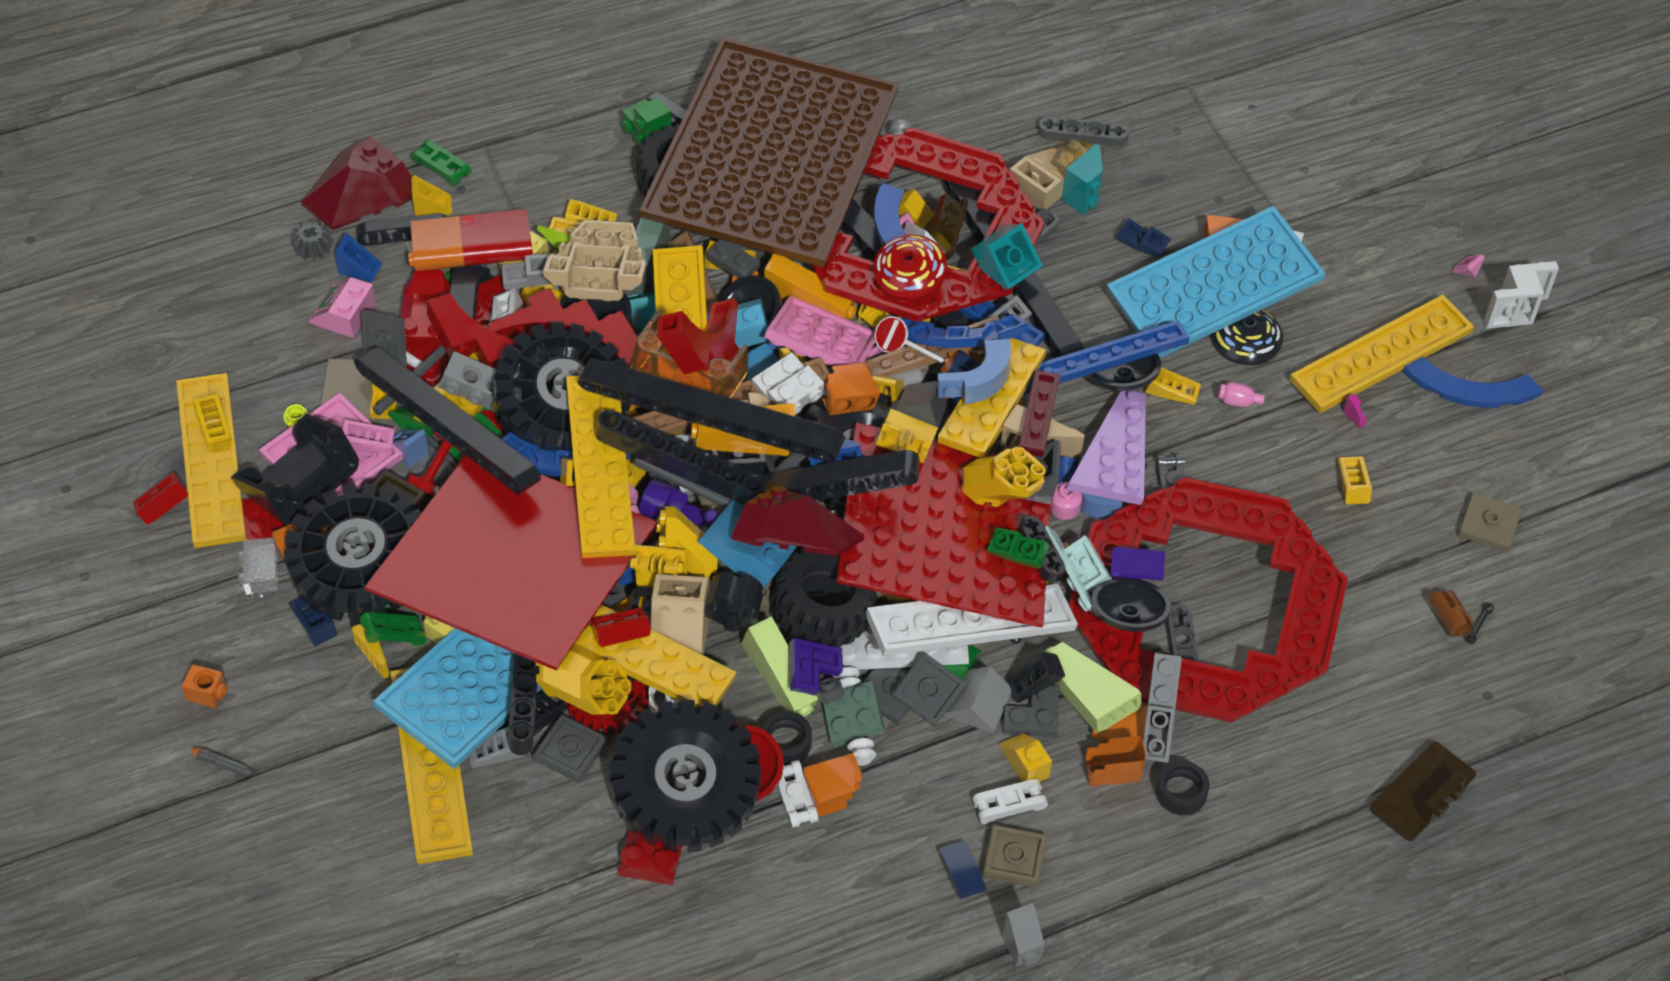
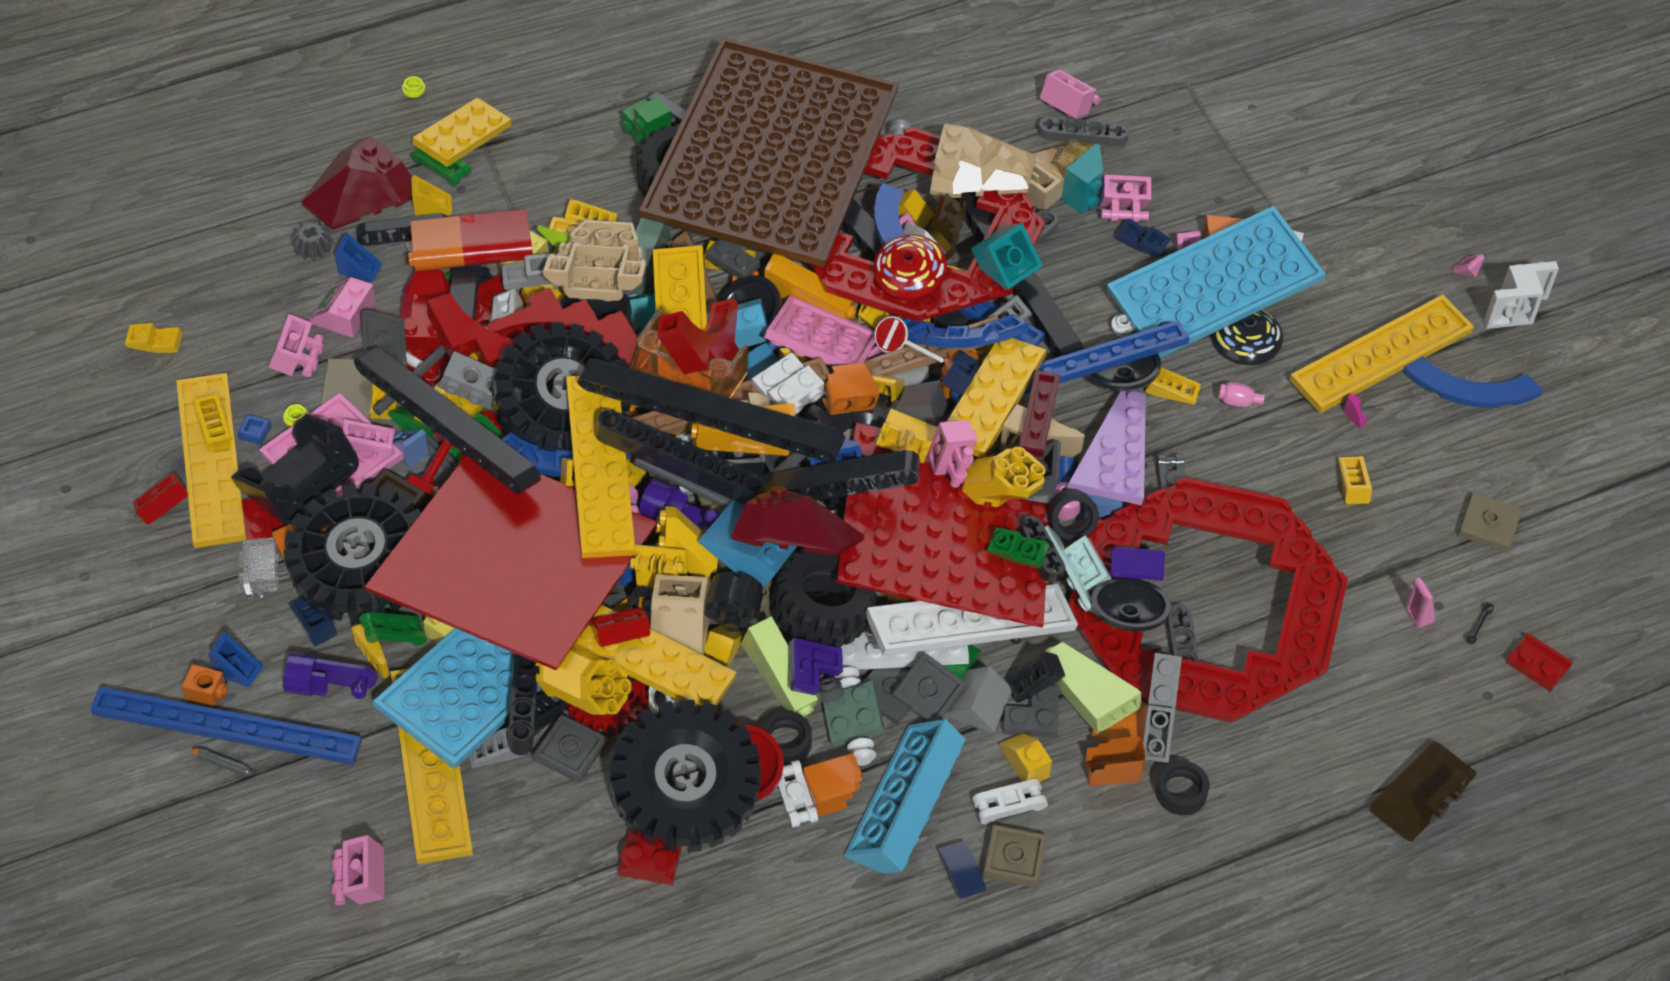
(149, 339): none -> yellow slope
(226, 725): none -> blue plate
(234, 661): none -> blue slope
(254, 429): none -> blue tile
(290, 345): none -> bright pink brick
(311, 676): none -> dark purple piece
(358, 871): none -> bright pink brick
(413, 87): none -> neon yellow plate
(462, 132): none -> yellow plate
(723, 645): none -> yellow slope
(905, 796): none -> medium azure slope
(952, 450): none -> bright pink brick
(979, 163): none -> tan wedge
(982, 381): medium blue arch -> none
(1023, 935): light grey slope -> none
(1060, 501): none -> black tyre
(1068, 94): none -> bright pink brick
(1121, 326): none -> white plate
(1125, 192): none -> bright pink brick
(1187, 238): none -> bright pink slope
(1420, 605): none -> bright pink slope
(1451, 612): dark orange arm -> none
(1539, 662): none -> red plate

